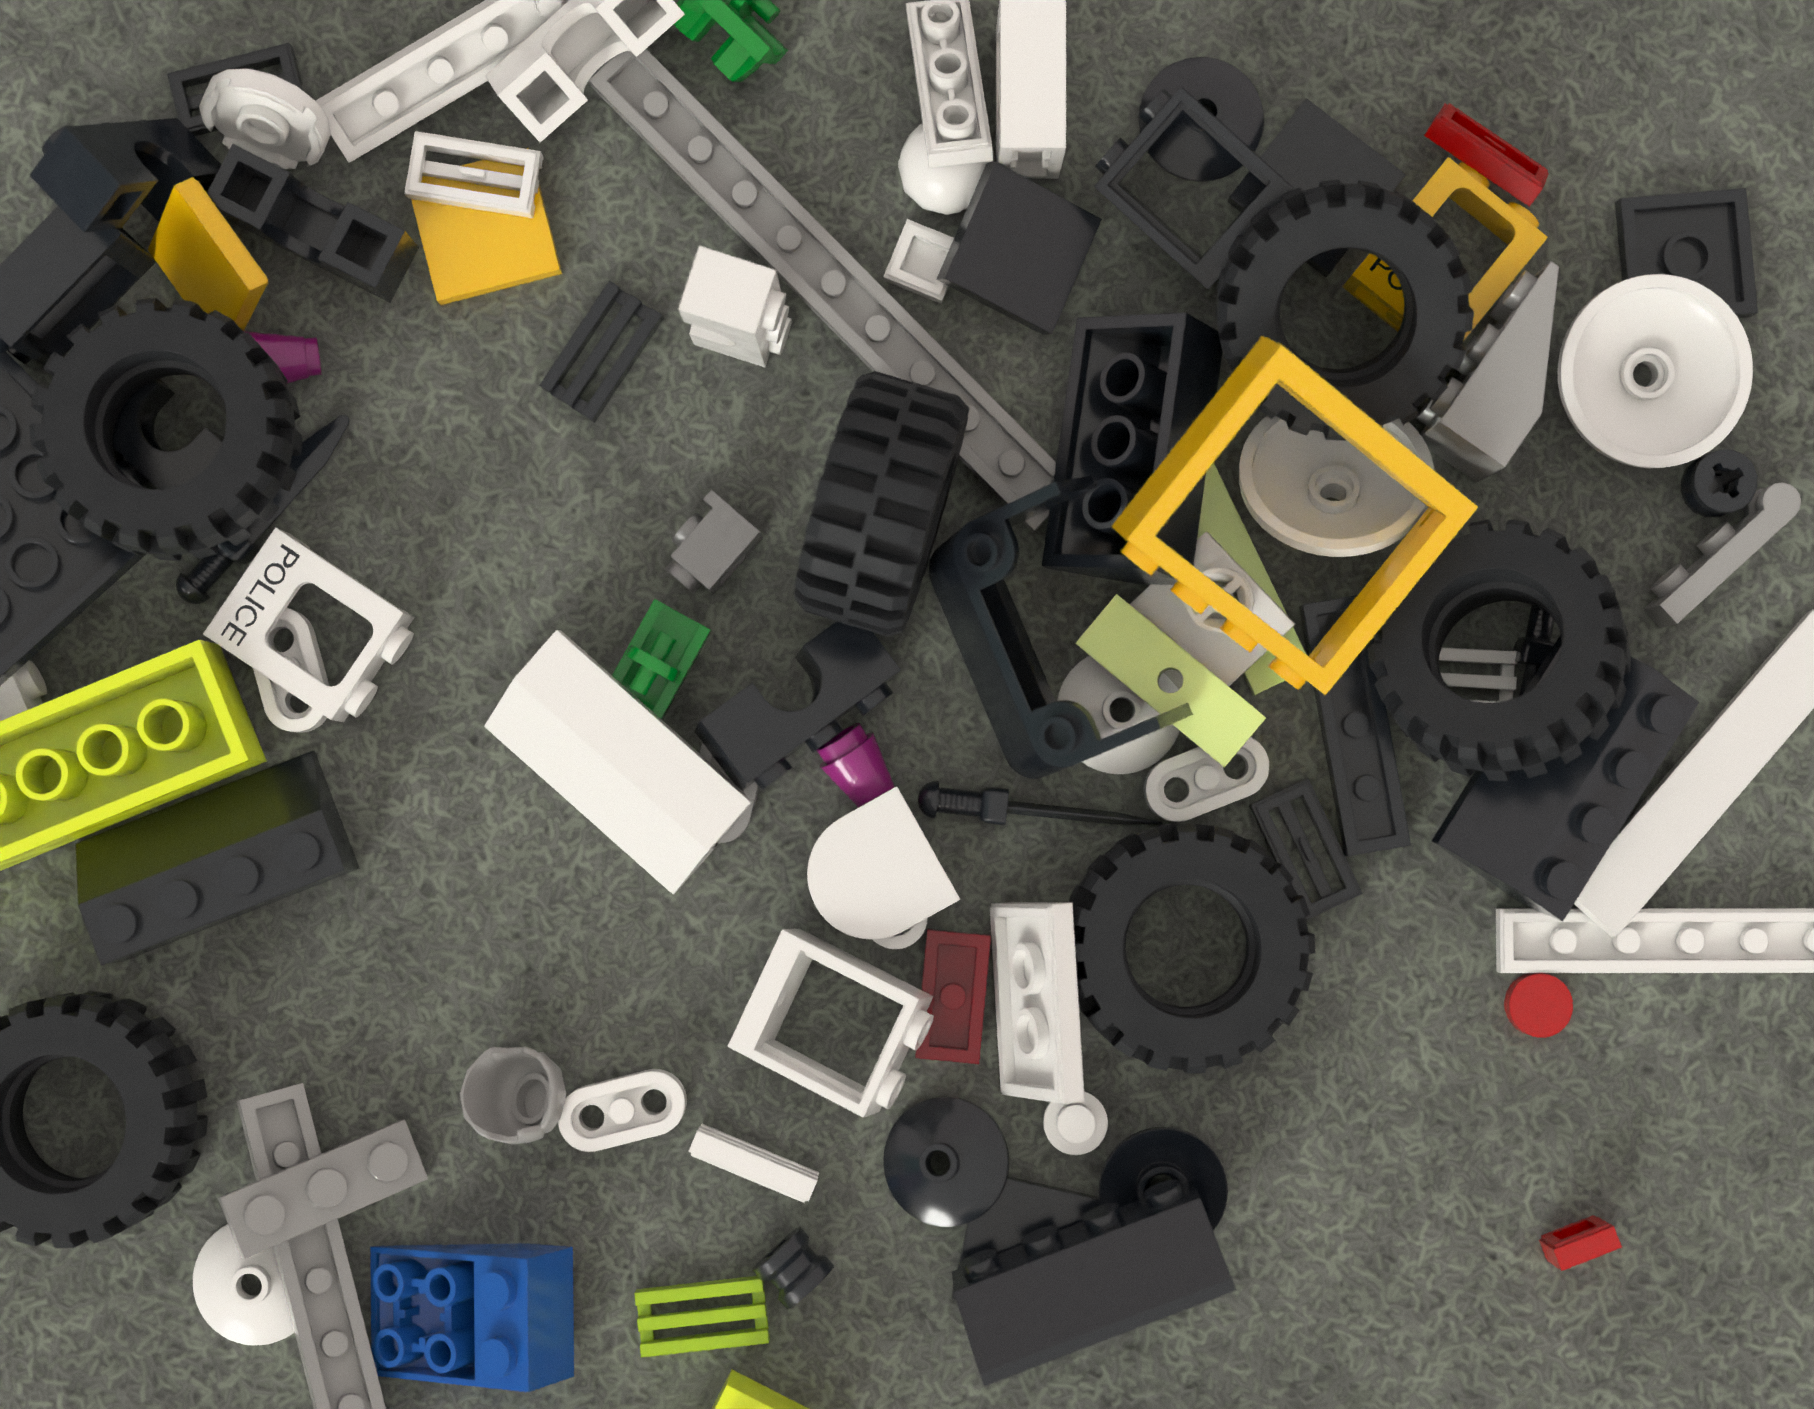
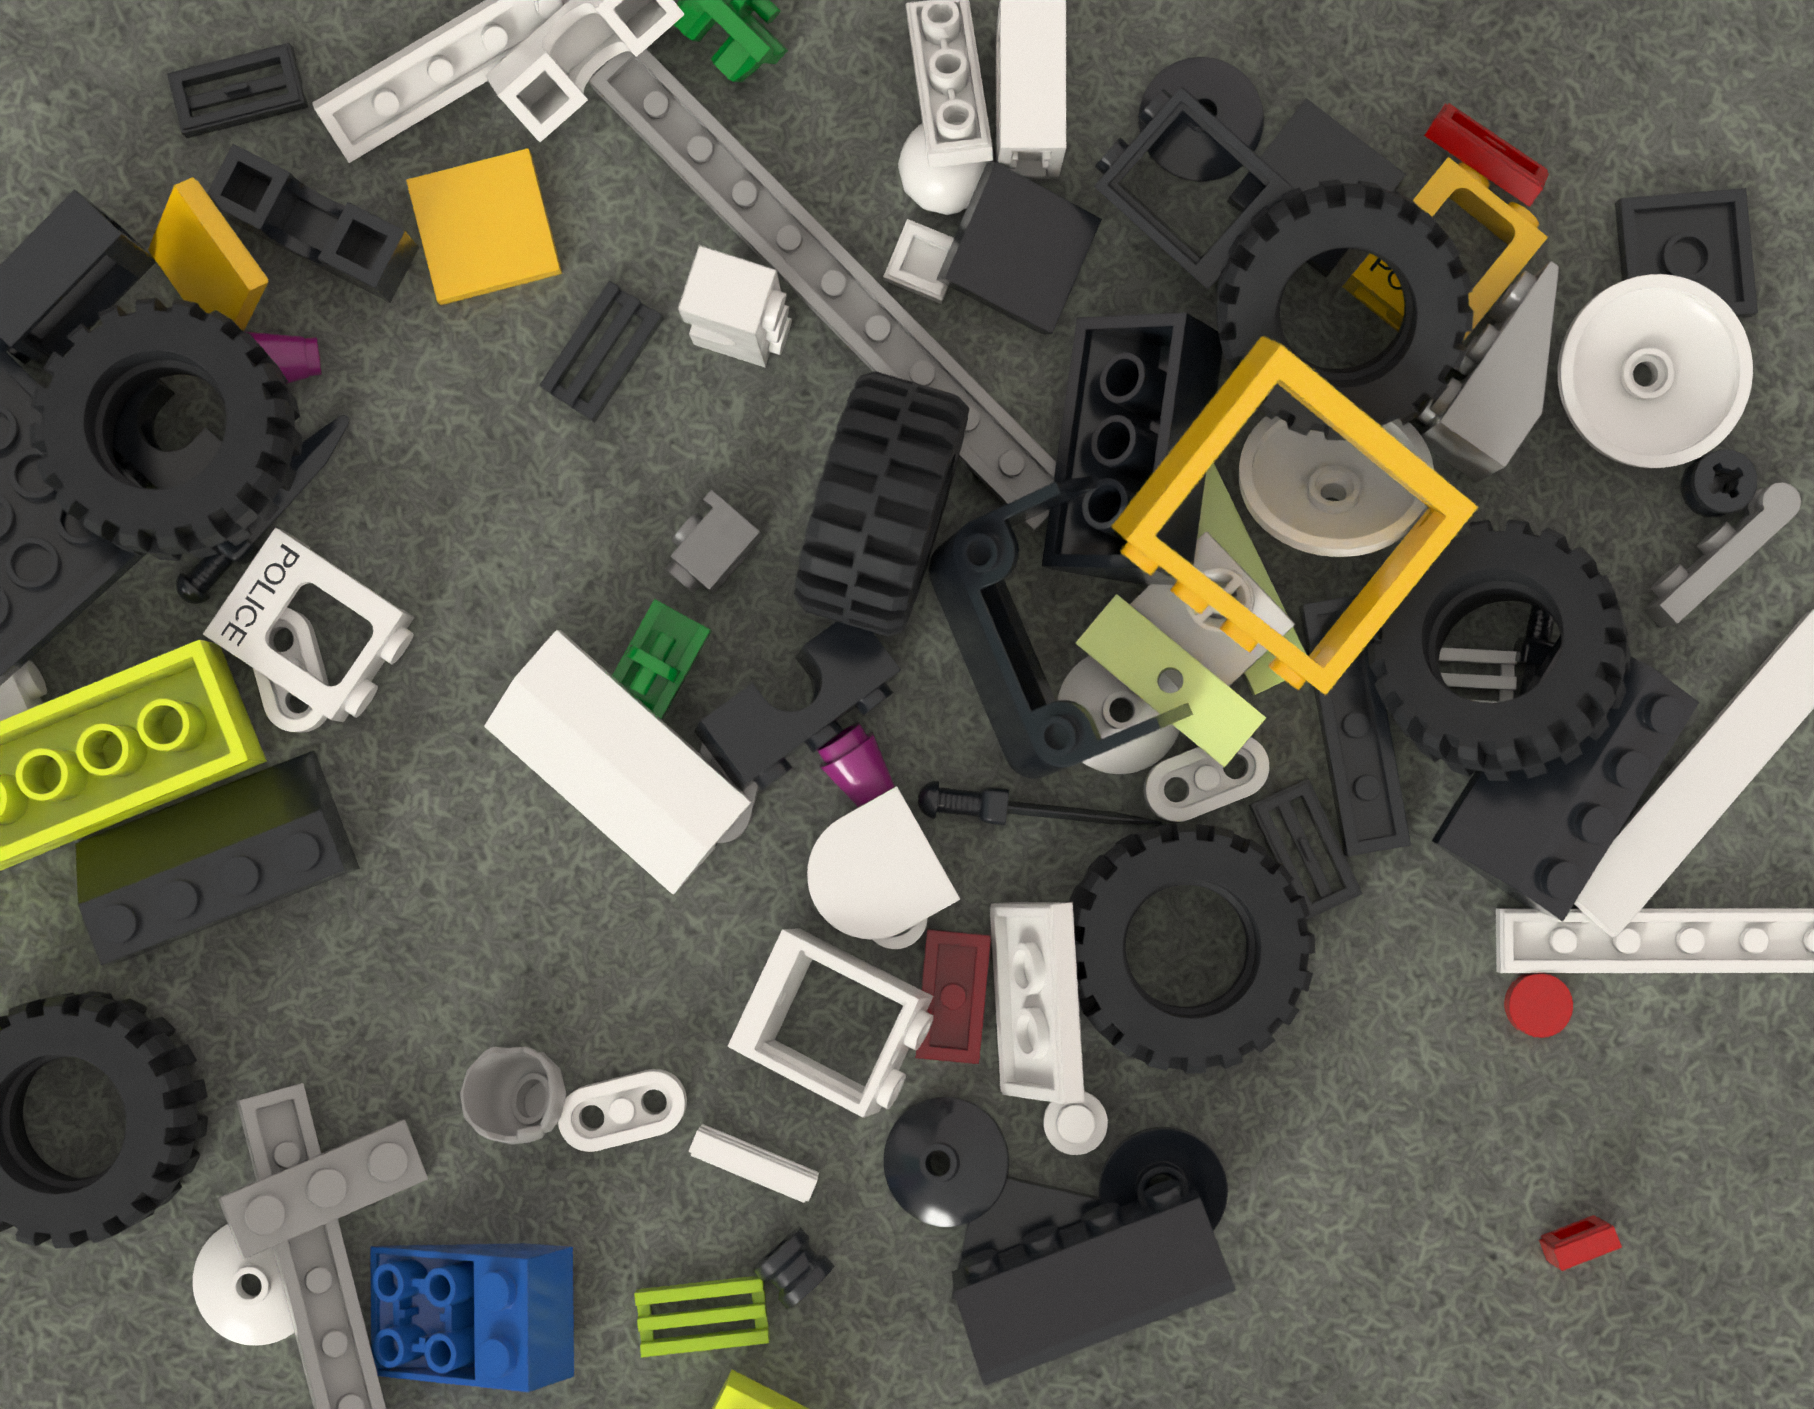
(112, 168): black arch -> none
(266, 117): white tile -> none
(526, 184): white tile -> none

